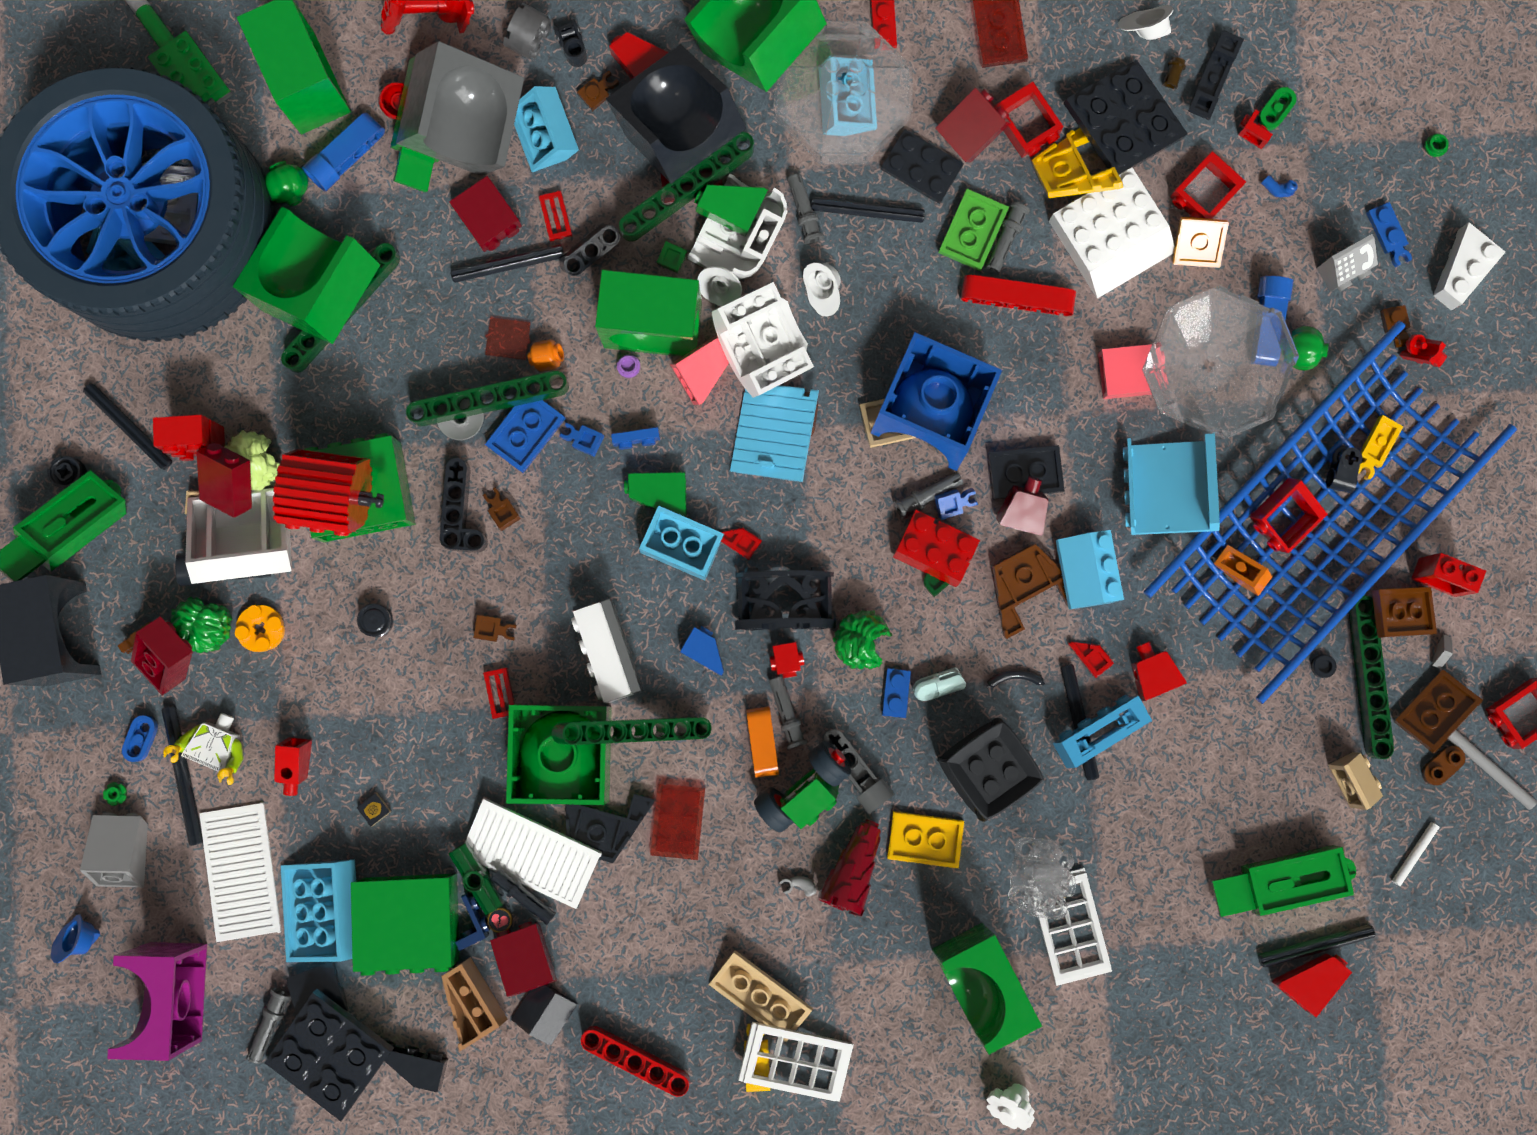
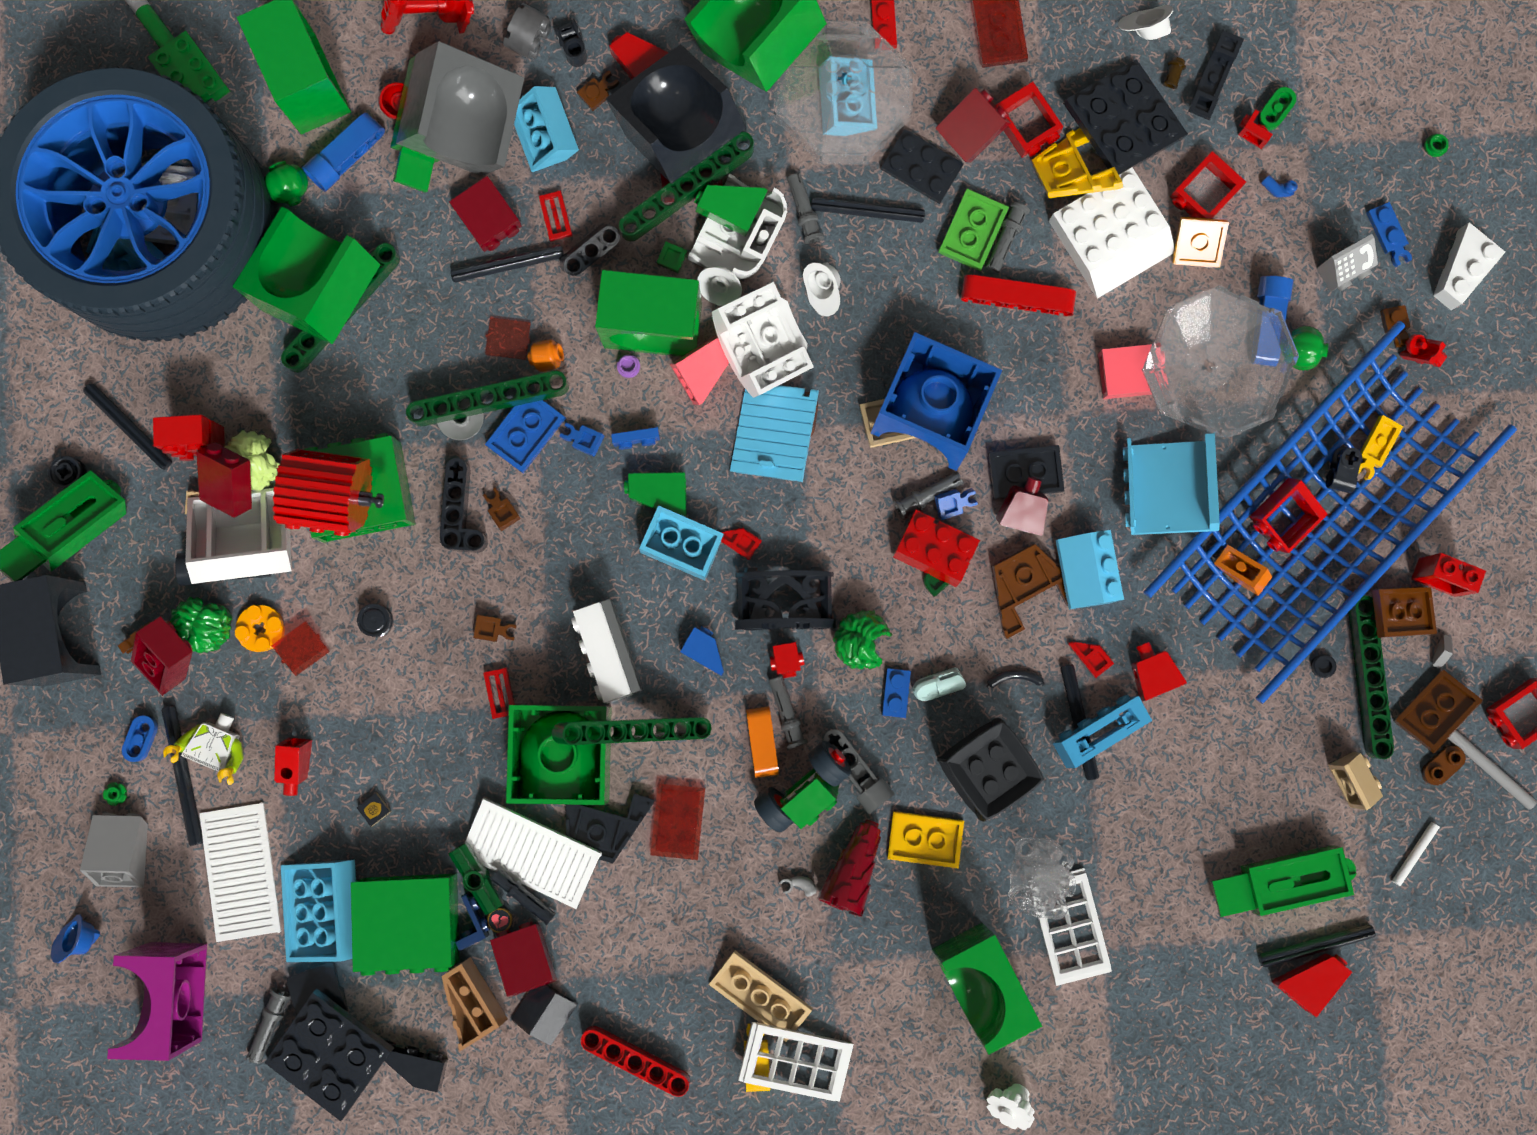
(300, 648): none -> clear red piece

